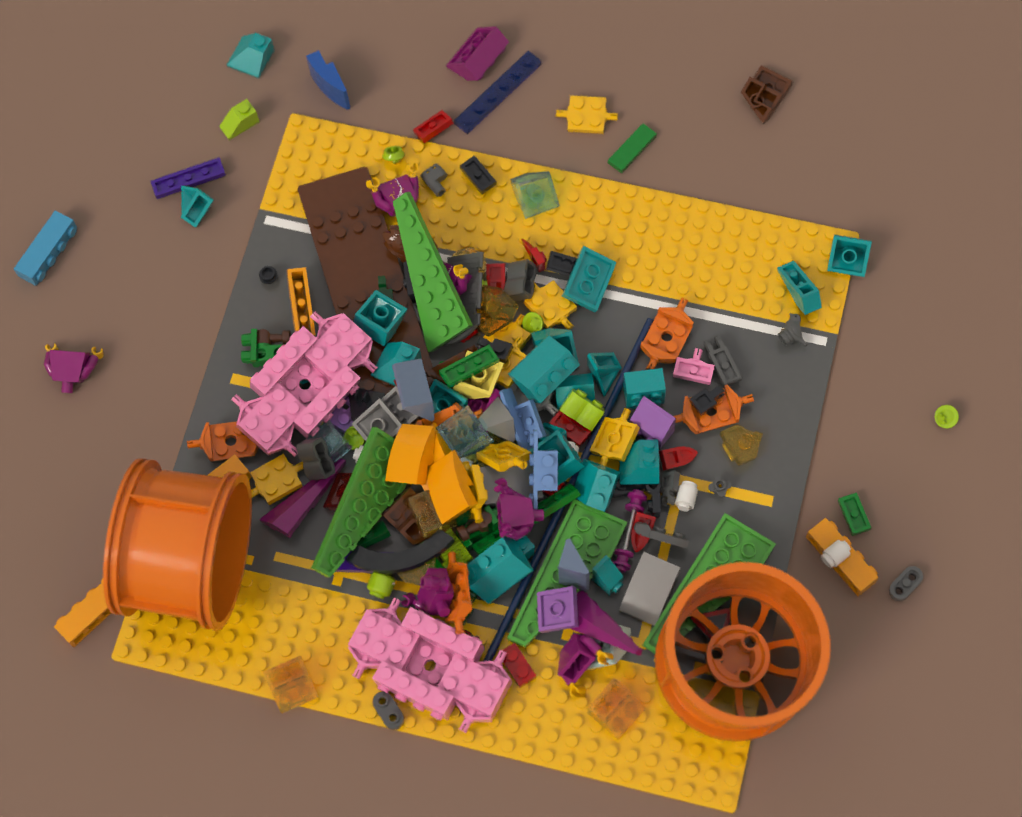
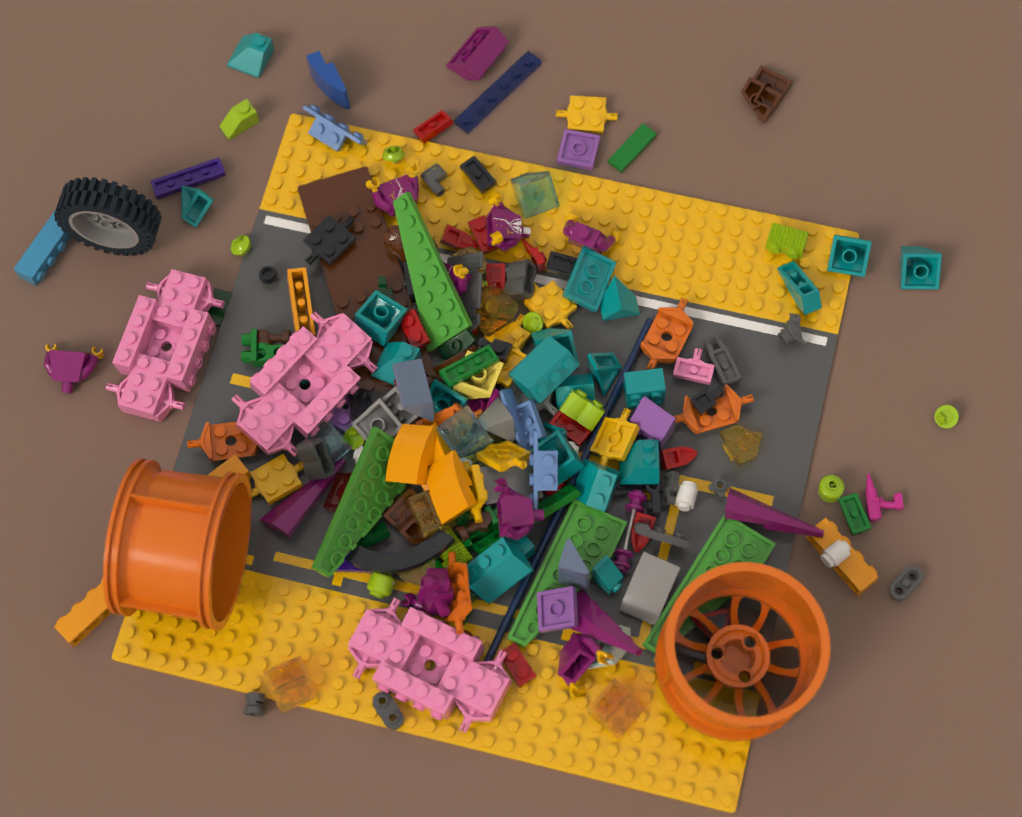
(107, 216): none -> black wheel
(175, 319): none -> bright pink piece
(218, 313): none -> dark green plate
(241, 245): none -> lime hat
(254, 704): none -> dark grey wheel
(329, 240): none -> black plate
(330, 131): none -> medium blue bracket
(415, 329): none -> red plate
(457, 238): none -> red plate
(458, 344): none -> dark green plate
(479, 230): none -> red plate
(503, 225): none -> magenta torso
(578, 149): none -> medium lavender plate
(583, 235): none -> magenta torso
(618, 301): none -> teal slope
(748, 509): none -> magenta wedge
(786, 241): none -> lime brick
(830, 488): none -> lime head
(875, 504): none -> dark pink piece
(919, 268): none -> teal slope

